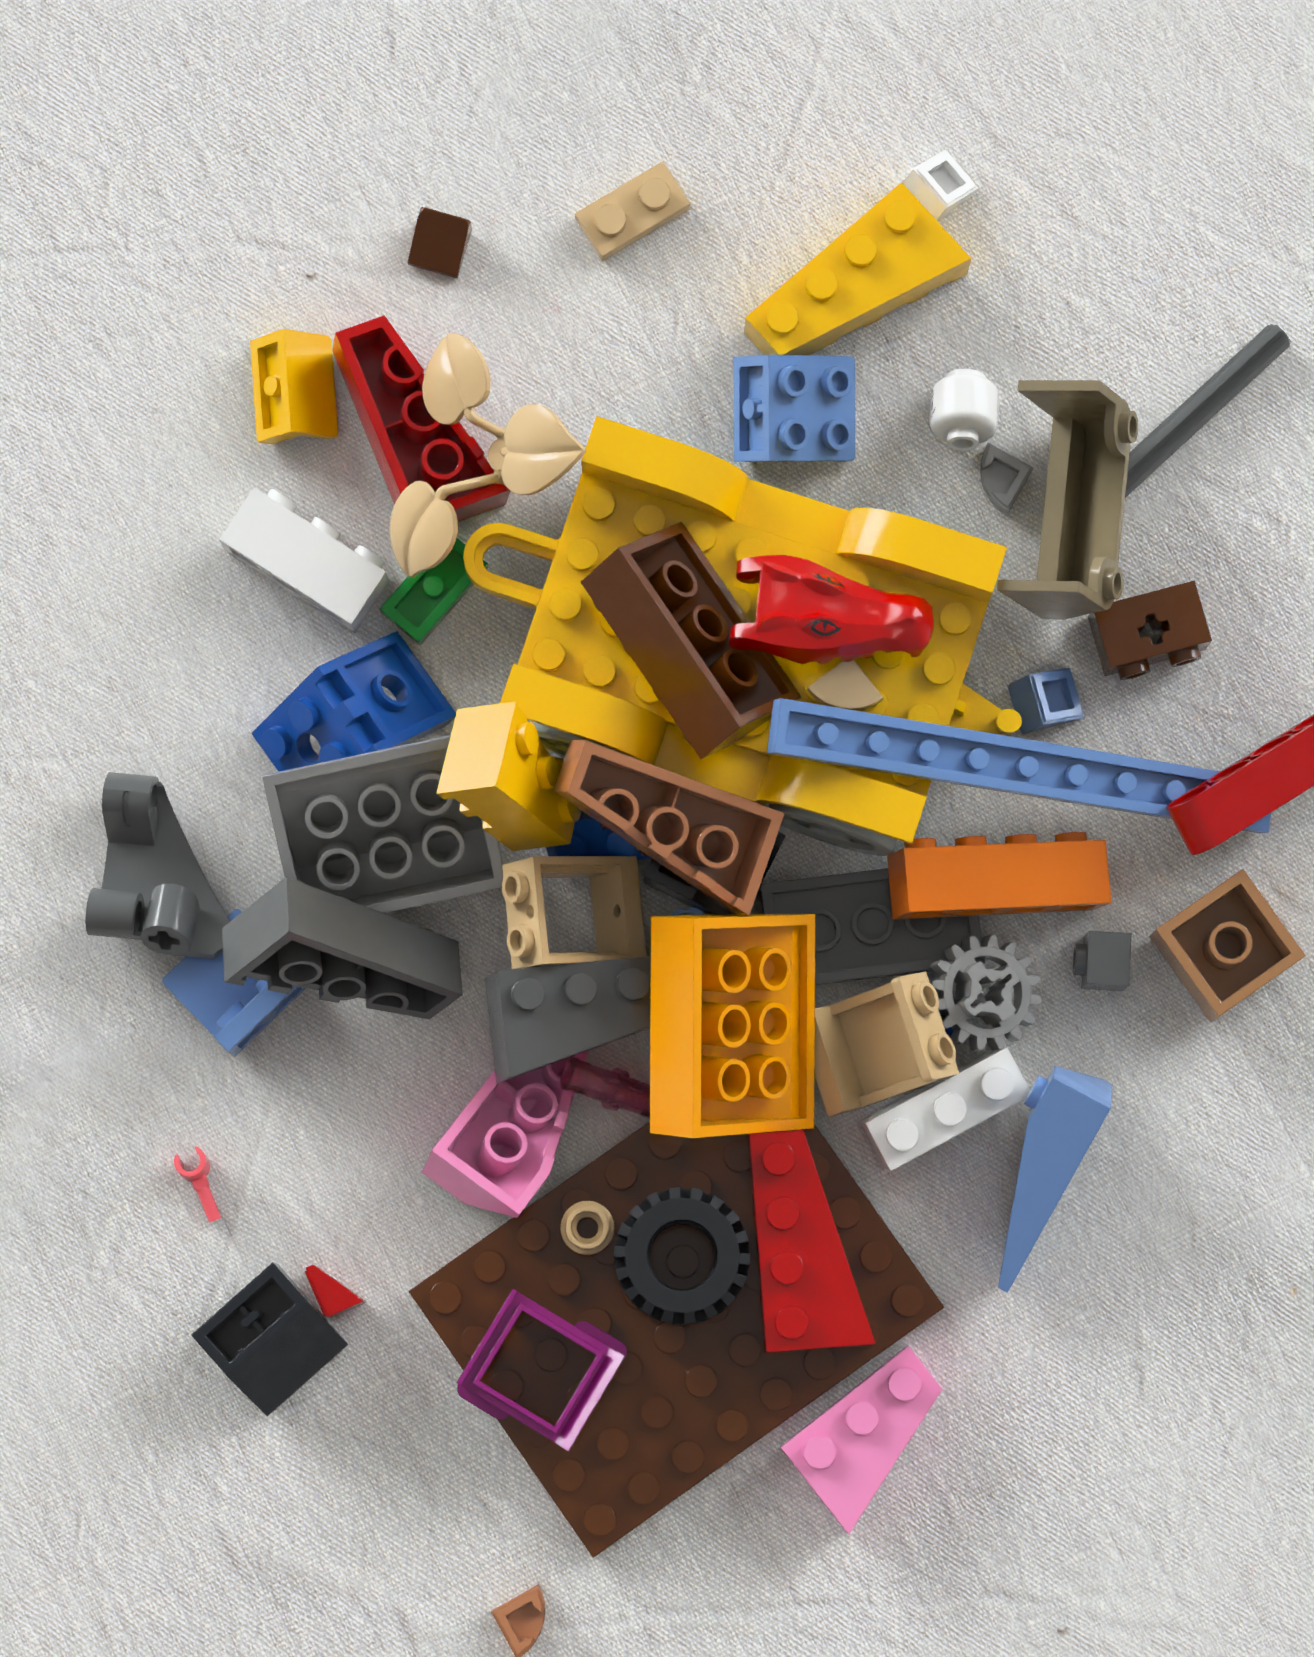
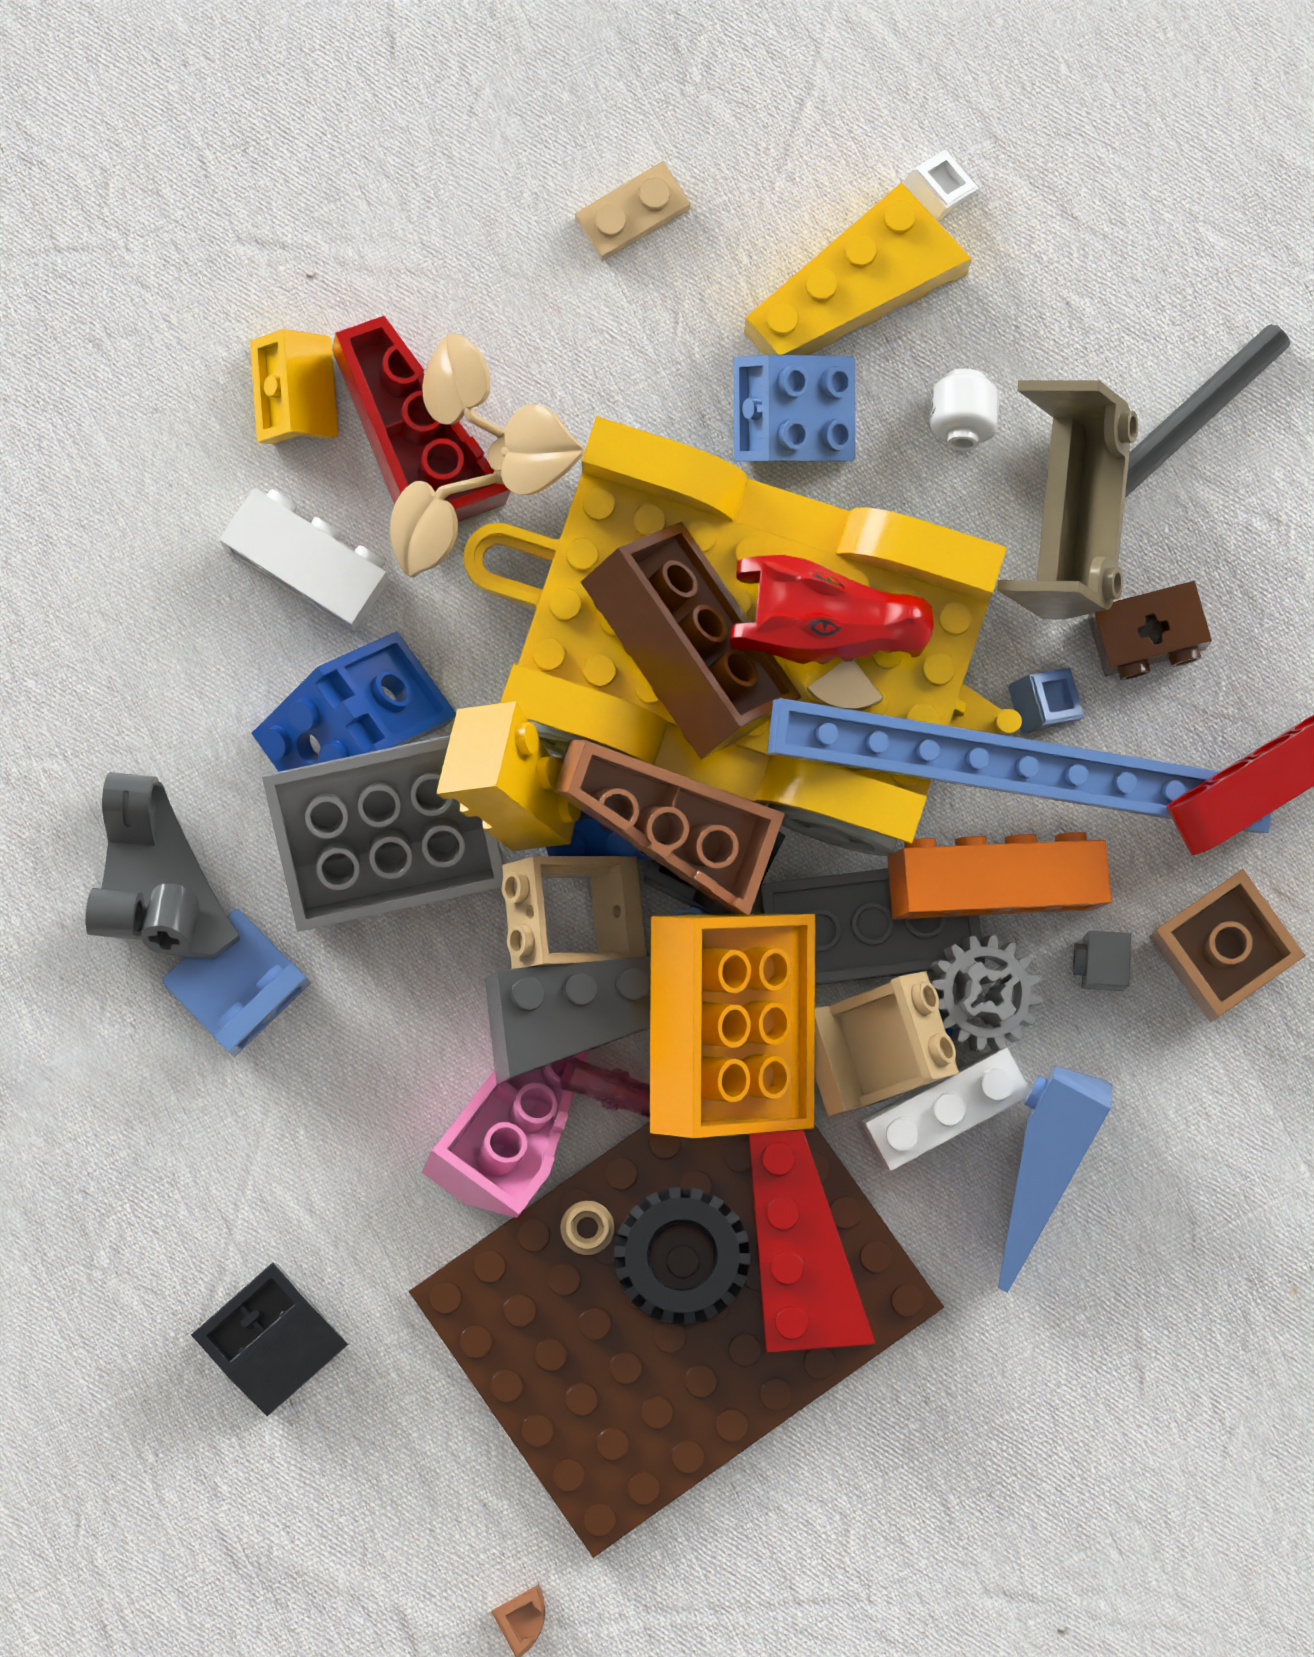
(200, 1183): coral hand -> none
(331, 1294): red slope -> none
(342, 950): dark grey wedge -> none
(429, 597): green plate -> none
(439, 242): reddish brown slope -> none
(609, 1357): magenta piece -> none
(862, 1434): bright pink wedge -> none
(1002, 477): light grey tile -> none

